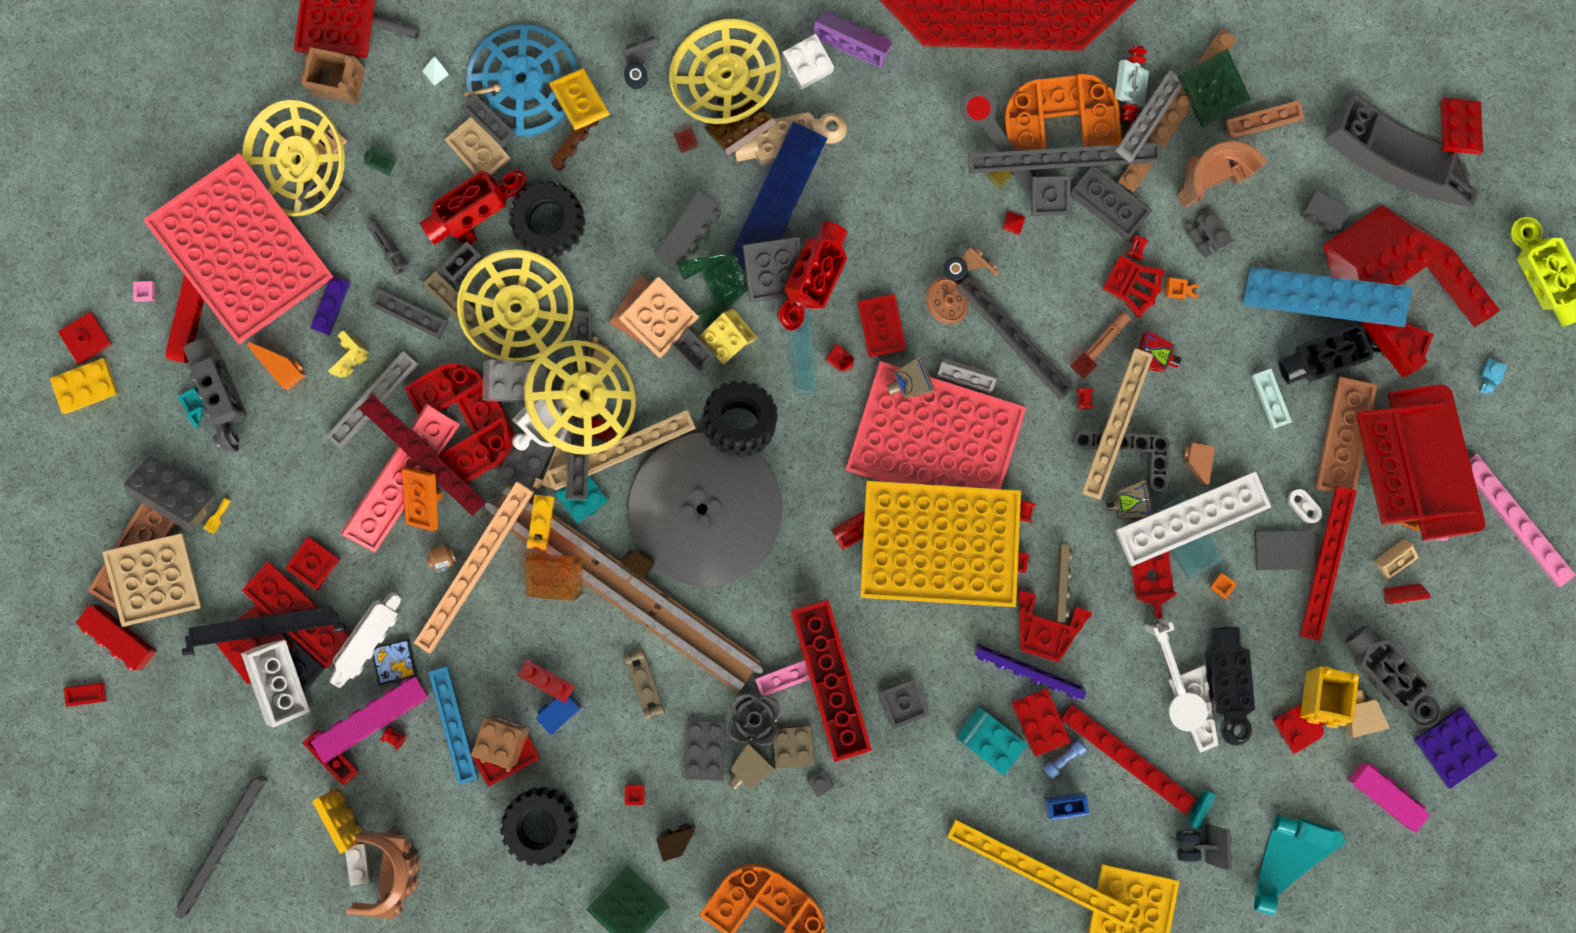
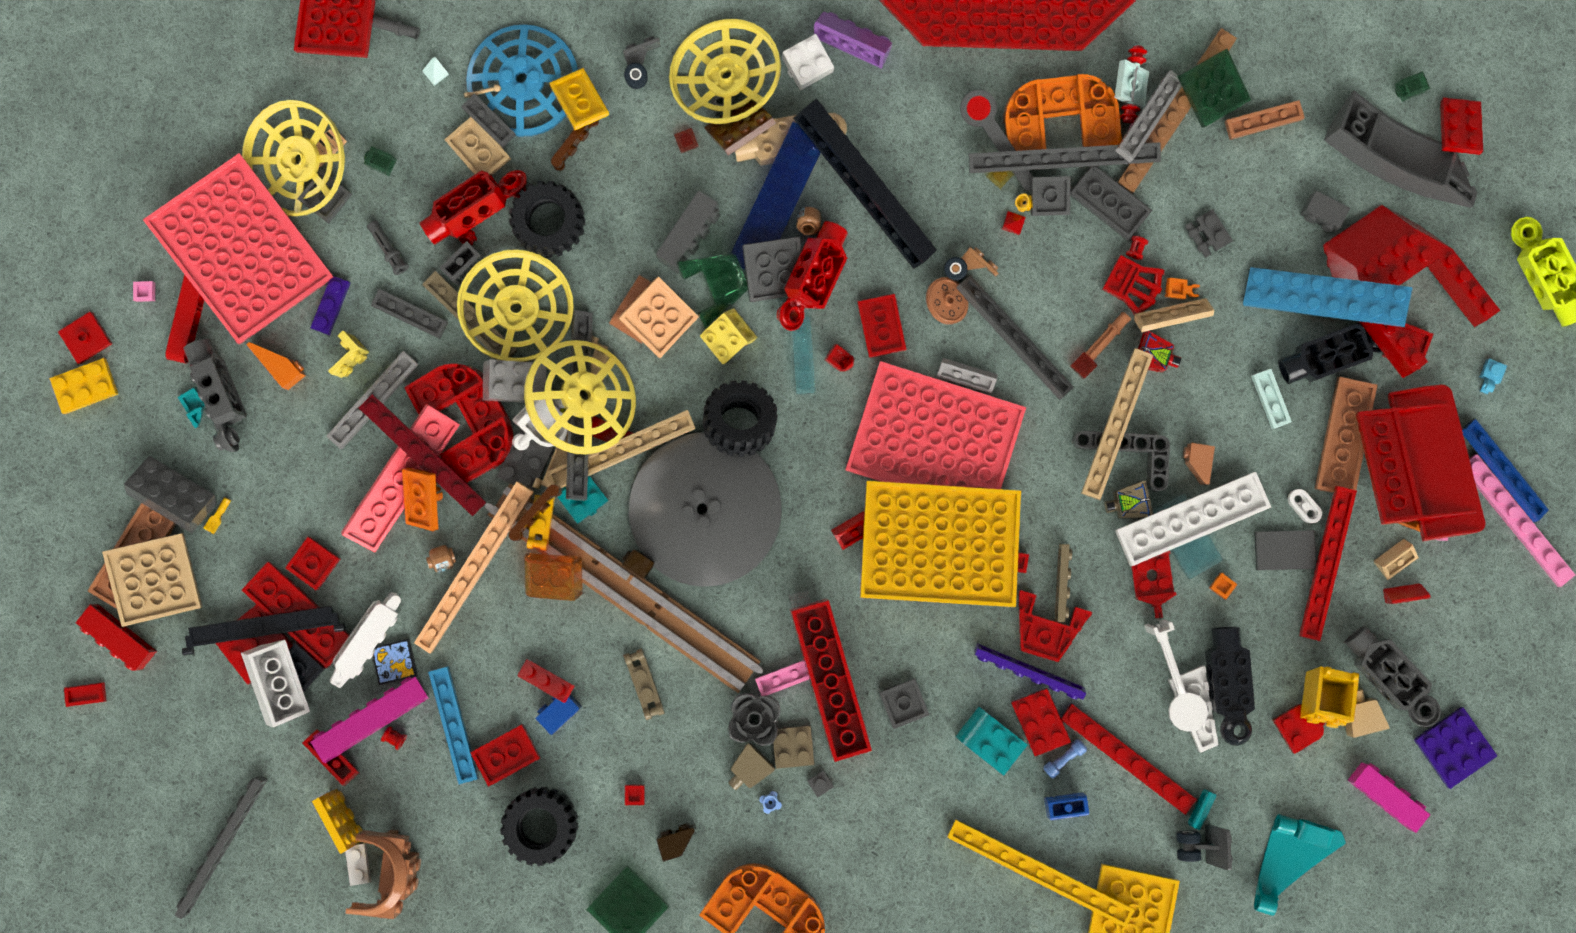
(343, 79): medium nougat container -> none
(500, 741): medium nougat container -> none
(529, 517): none -> reddish brown plate
(693, 350): dark grey bracket -> none
(705, 750): dark grey plate -> none
(770, 797): none -> light blue plate
(808, 221): none -> medium nougat head
(865, 183): none -> black brick
(911, 380): dark tan torso -> none
(1019, 202): none -> yellow plate
(1026, 511): red bush -> none
(1084, 398): red bush -> none
(1174, 315): none -> tan plate
(1215, 168): nougat piece -> none
(1412, 86): none -> clear green brick
(1504, 470): none -> blue plate

